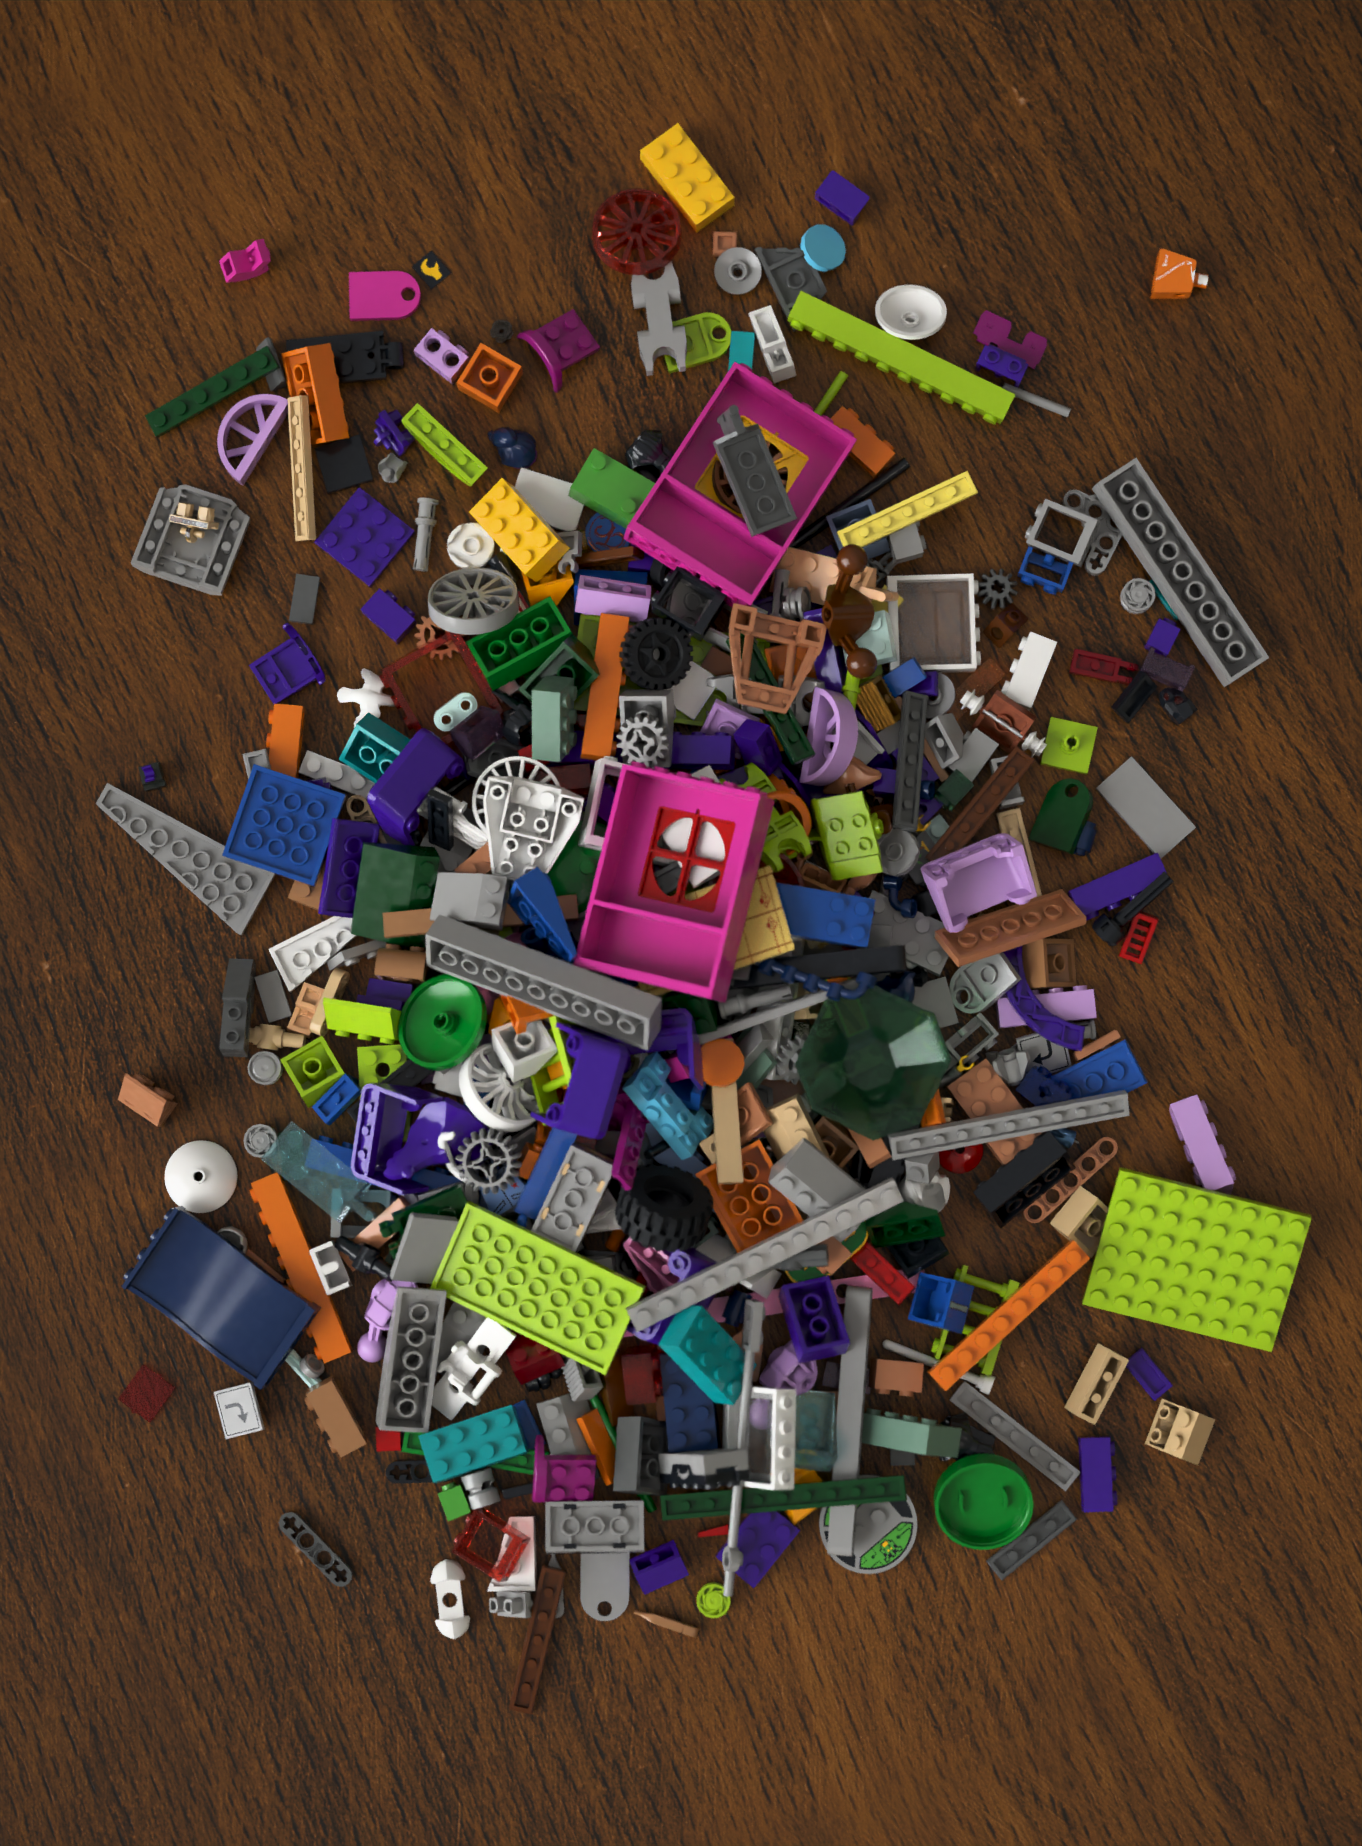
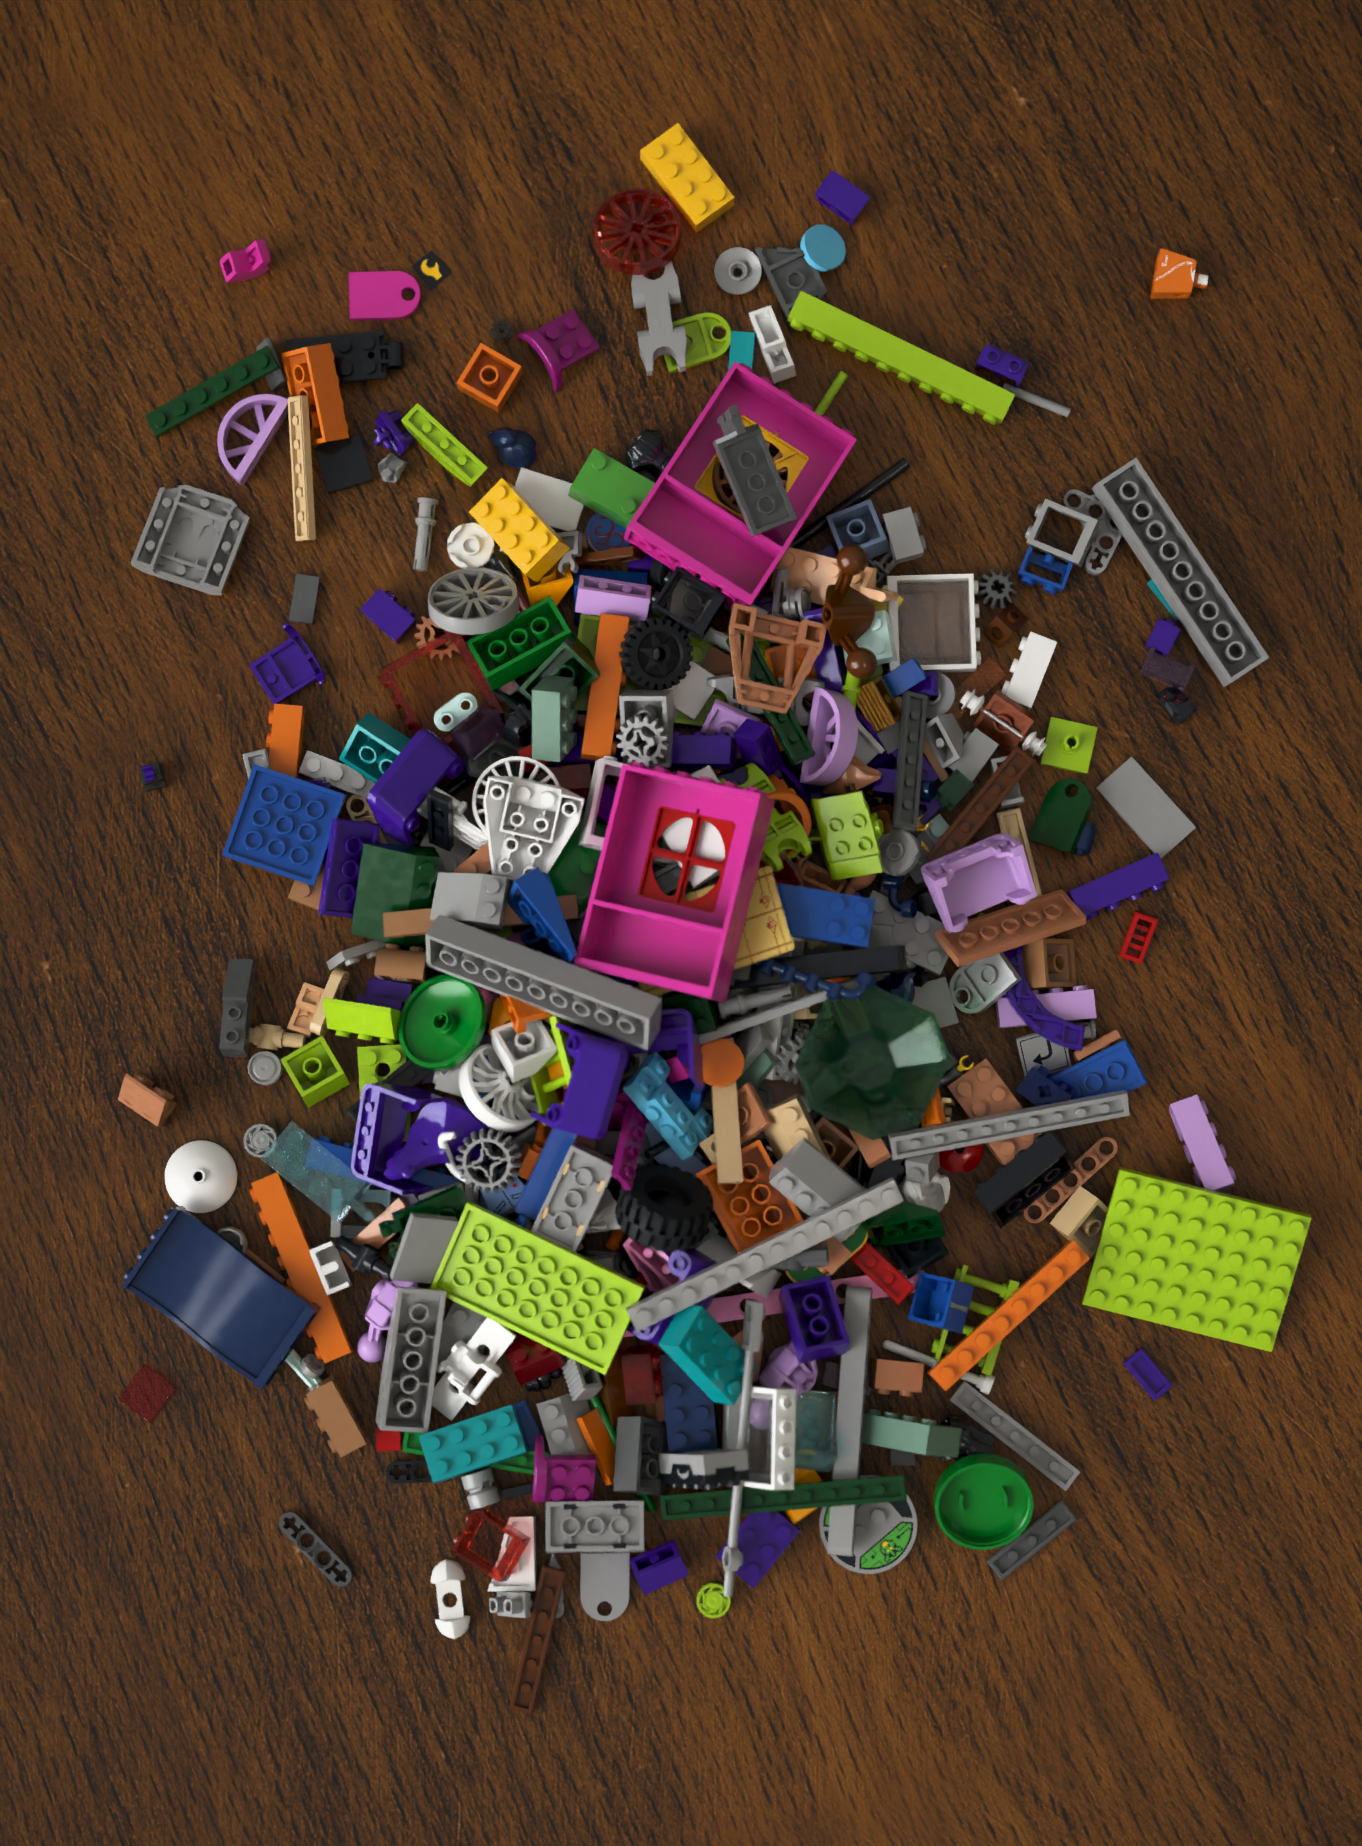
(204, 520): tan hips -> none
(221, 883): light grey wing -> none
(239, 1410): piece -> none
(273, 996): light grey tile -> none
(310, 949): white wing -> none
(337, 1098): blue panel -> none
(364, 537): dark purple plate -> none
(369, 696): white animal -> none
(438, 359): lavender brick -> none
(454, 1500): bright green brick -> none
(669, 1623): medium nougat piece -> none
(715, 1531): red piece -> none
(723, 241): nougat tile -> none
(735, 1308): dark blue brick -> none
(868, 450): orange brick -> none
(909, 511): light yellow tile -> none
(910, 312): white dish -> none
(968, 1029): light grey window -> none
(998, 335): magenta piece -> none
(1009, 1064): light grey brick -> none
(1064, 1136): flat silver piece -> none
(1096, 1384): tan brick -> none
(1097, 1473): dark purple brick -> none
(1100, 666): dark red hinge -> none
(1110, 928): black piece -> none
(1134, 696): black tile -> none
(1137, 596): light grey wheel -> none
(1179, 1431): tan slope -> none

